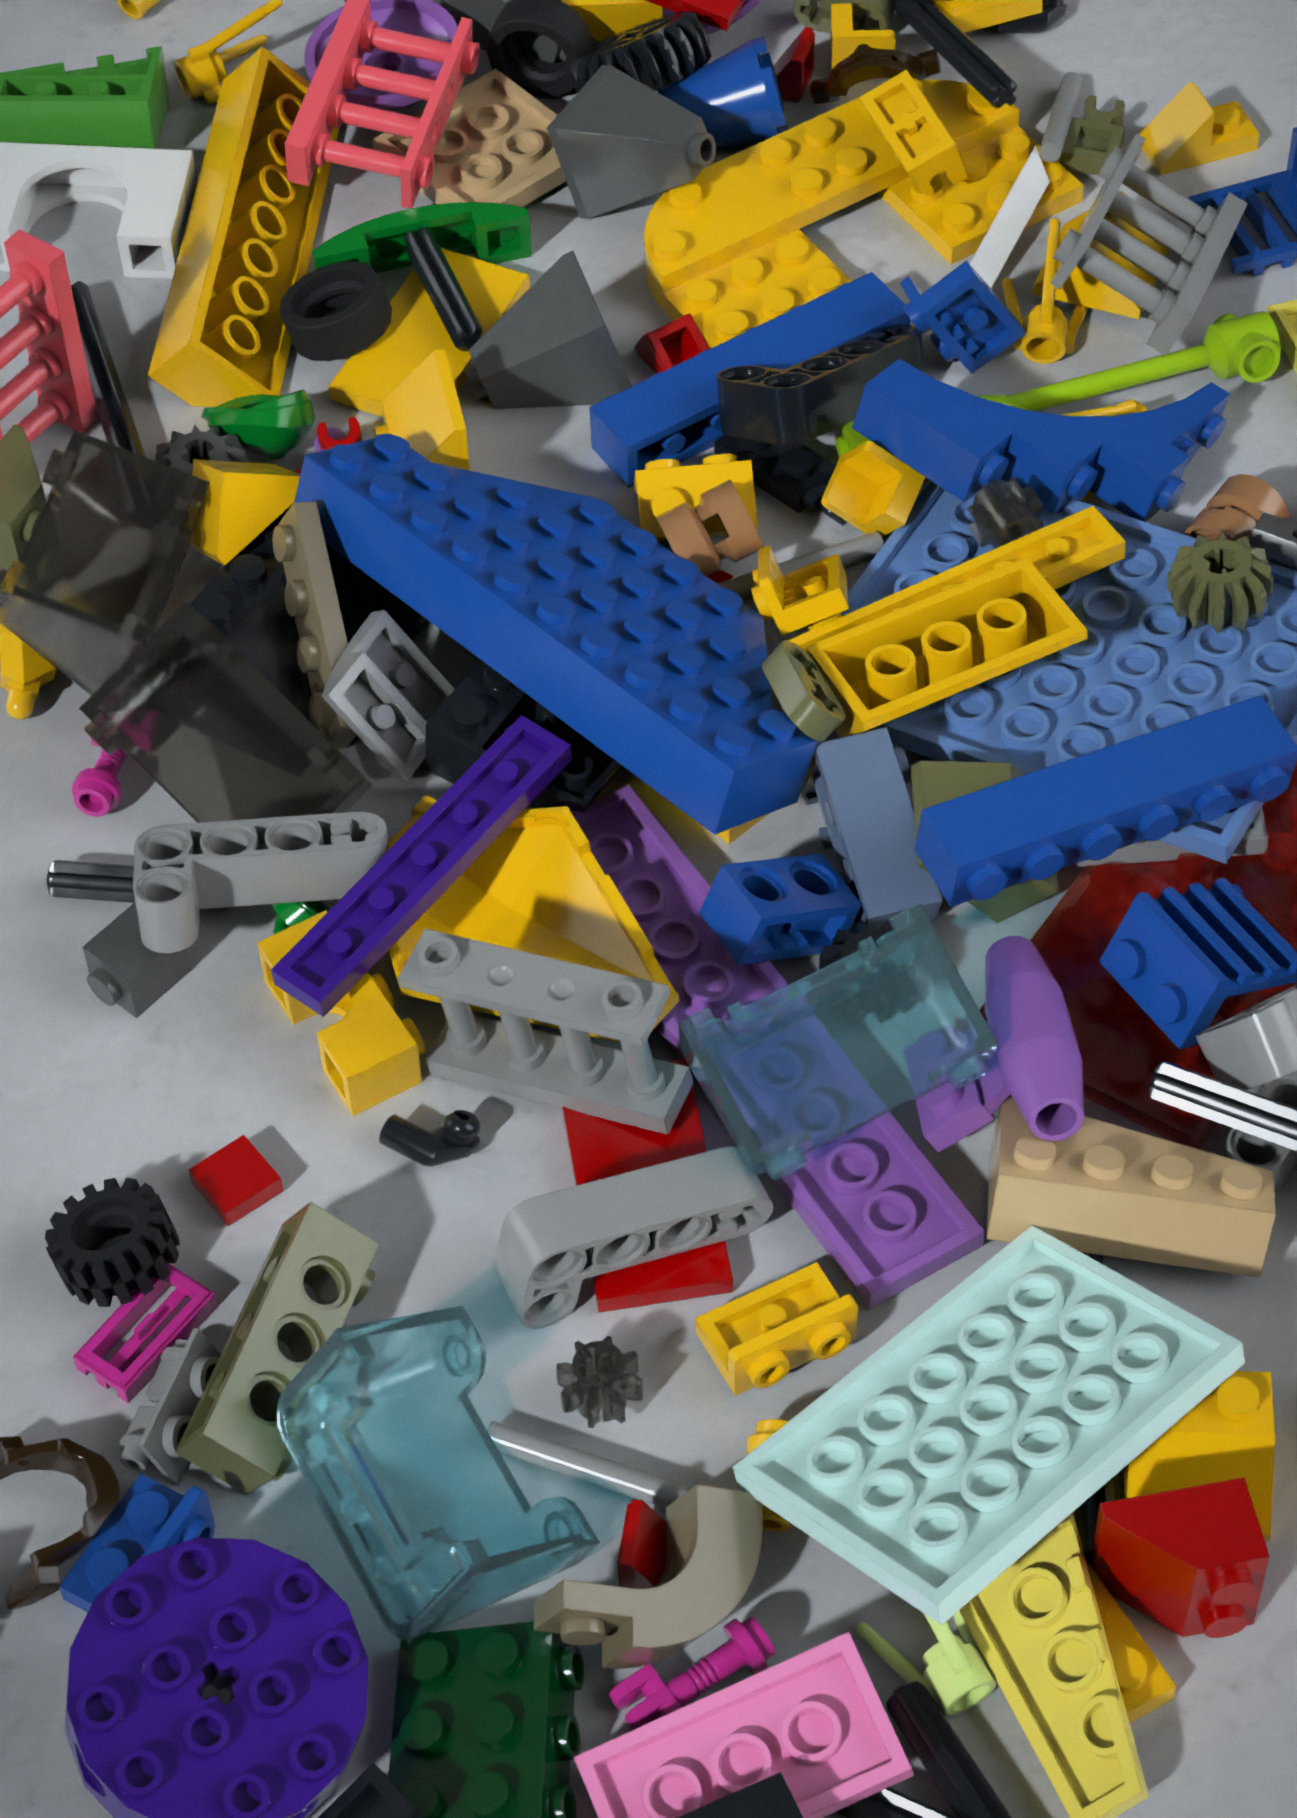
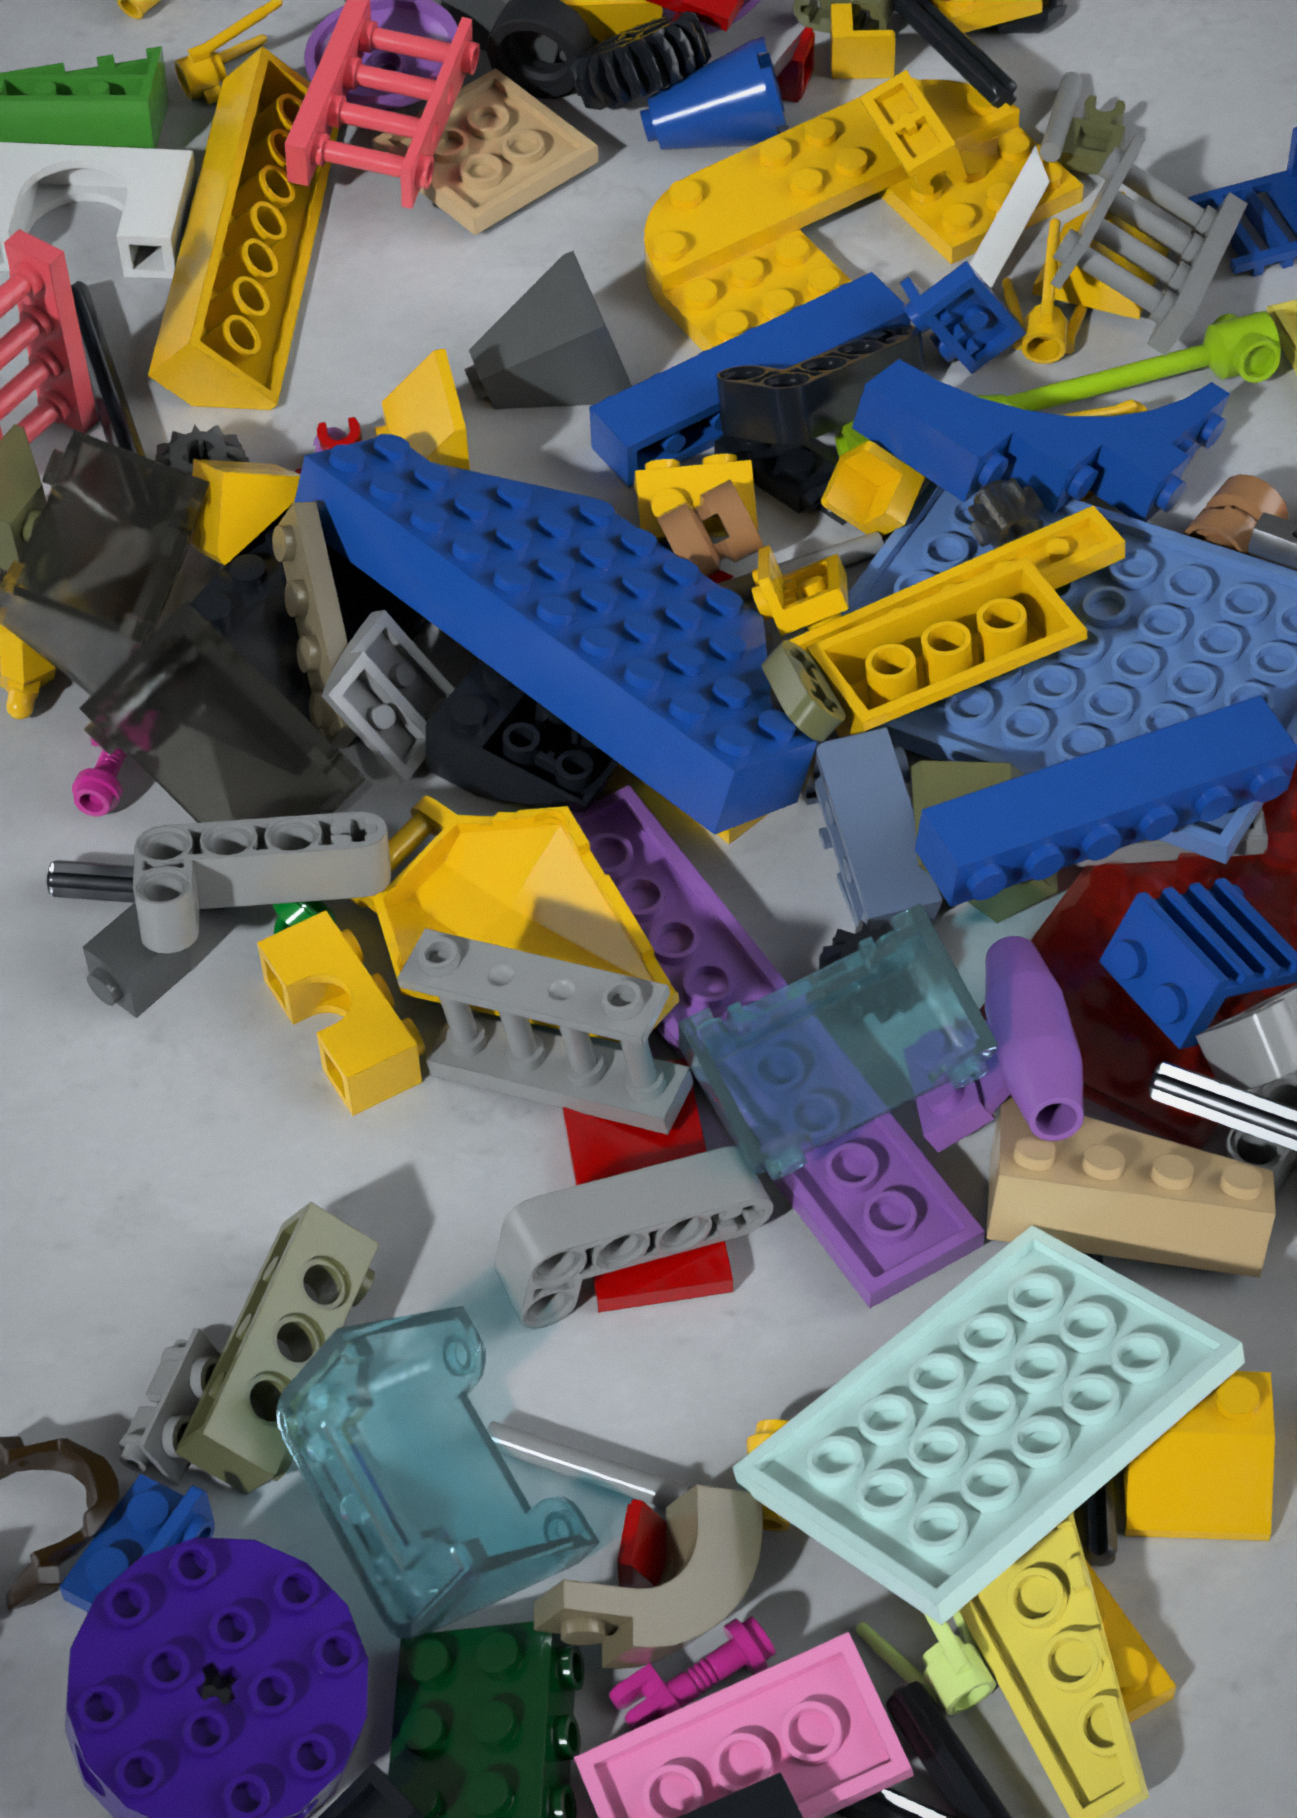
(119, 1372): dark pink tile -> none
(124, 1265): black tyre -> none
(236, 1180): red tile -> none
(265, 422): green hat -> none
(345, 331): black tyre -> none
(419, 331): yellow tile -> none
(421, 866): dark purple plate -> none
(433, 1147): black arm -> none
(443, 288): black axle -> none
(487, 229): green slope -> none
(599, 1381): clear smoke gear -> none
(626, 143): dark grey slope -> none
(671, 344): red slope -> none
(778, 907): blue brick -> none
(778, 1329): yellow bracket -> none
(869, 64): dark brown helmet -> none
(1185, 1557): red slope -> none
(1195, 133): yellow slope -> none
(1220, 582): olive gear -> none

